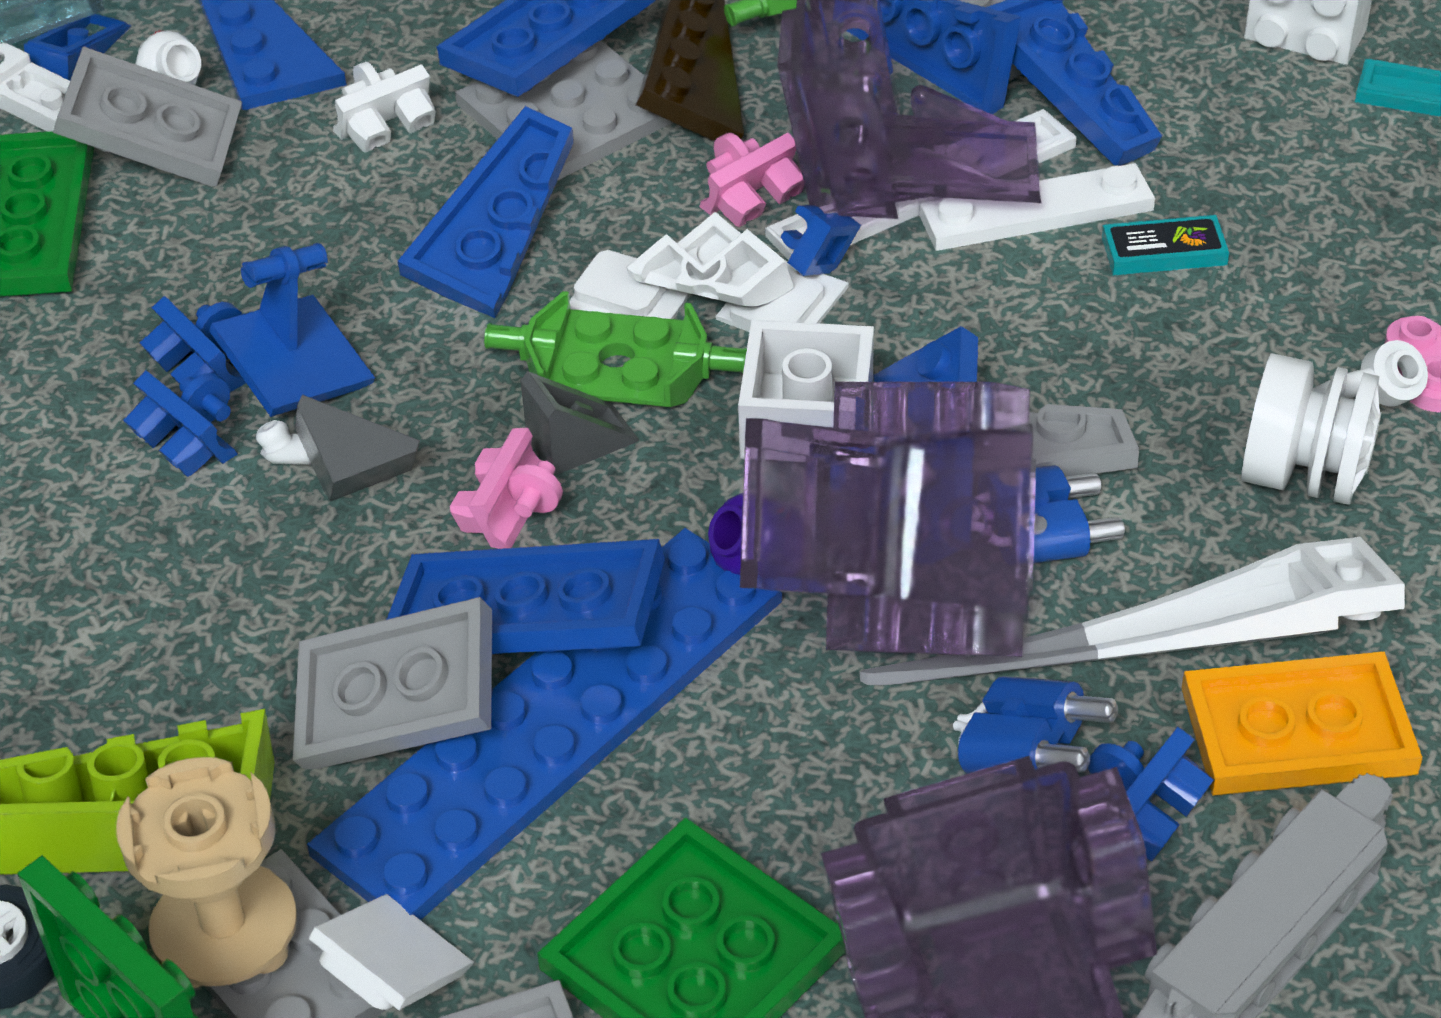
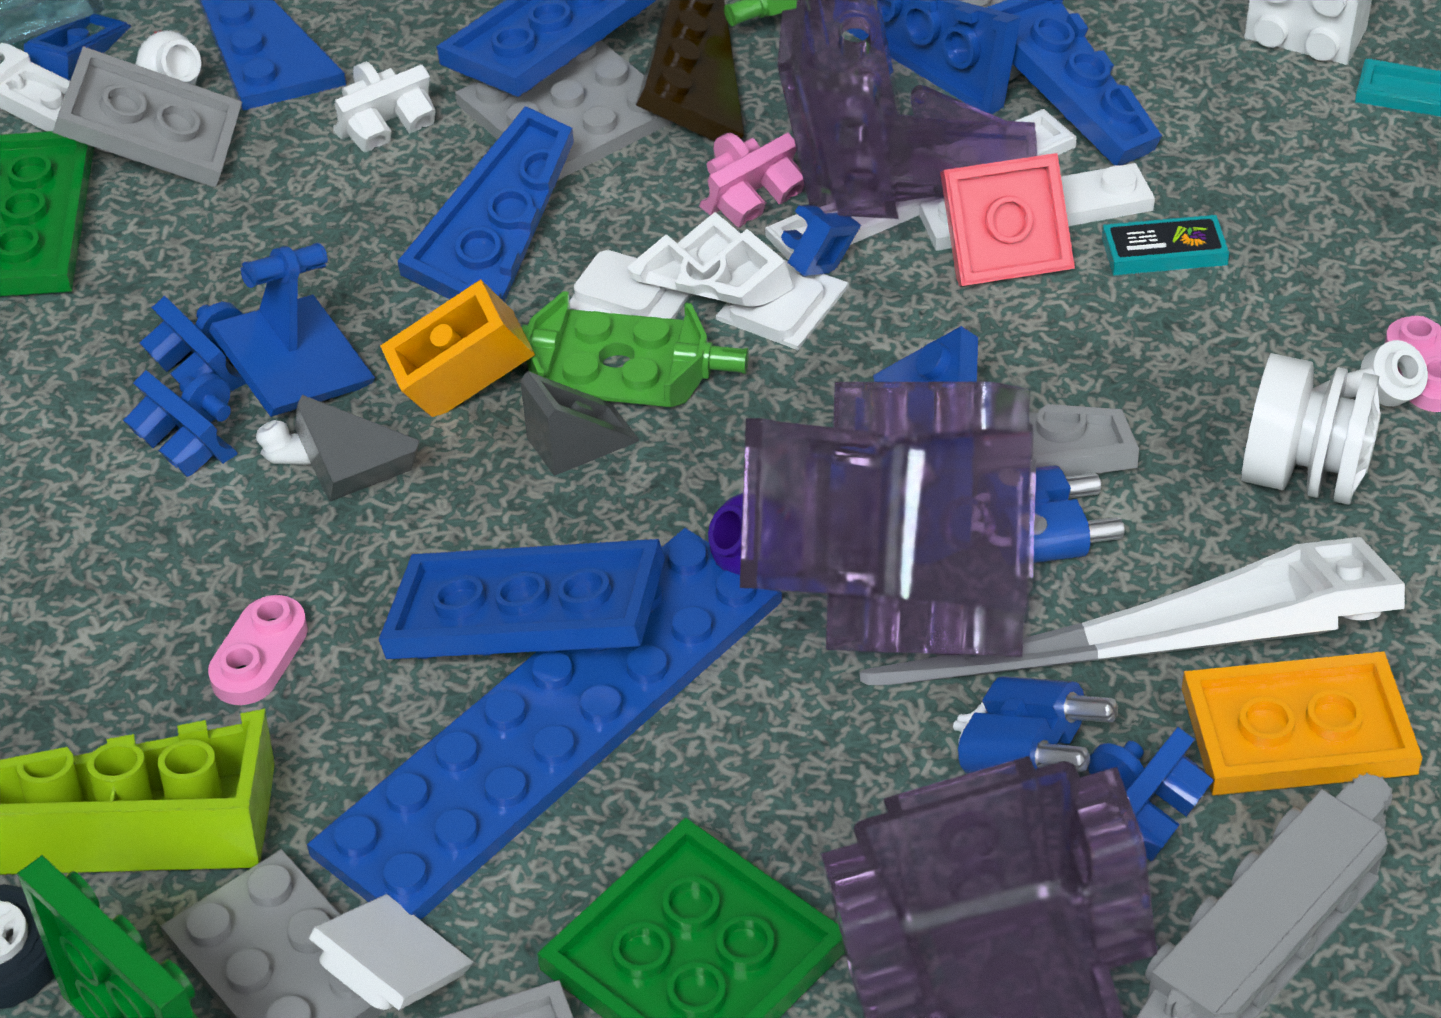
(202, 846): tan piece -> none
(260, 645): none -> bright pink plate
(394, 684): light grey plate -> none
(457, 350): none -> light orange brick
(509, 491): bright pink hips -> none
(795, 369): white brick -> none
(1007, 219): none -> coral tile

